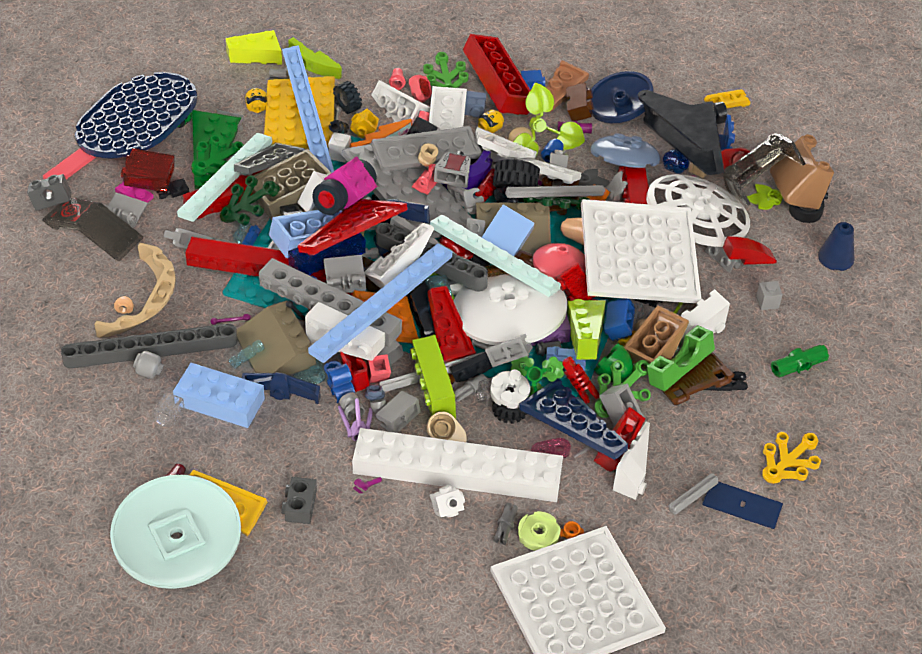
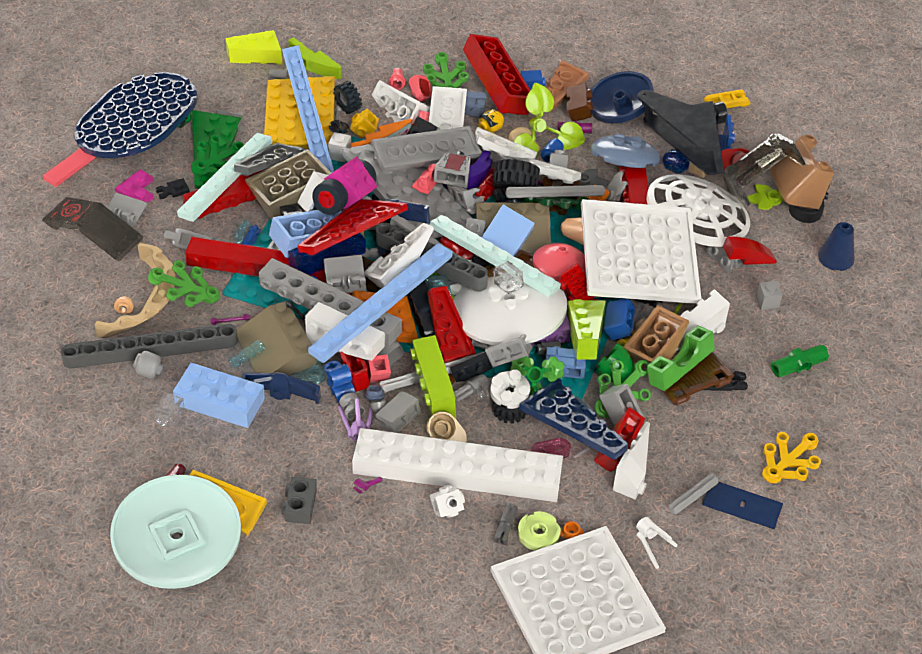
(42, 199): dark grey brick -> none
(148, 170): clear red brick -> none
(206, 293): none -> bright green plant
(229, 212): dark green plant -> none
(256, 100): yellow head -> none
(428, 154): tan wheel -> none
(508, 277): none -> clear brick
(579, 379): red hinge -> none
(649, 529): none -> white plant

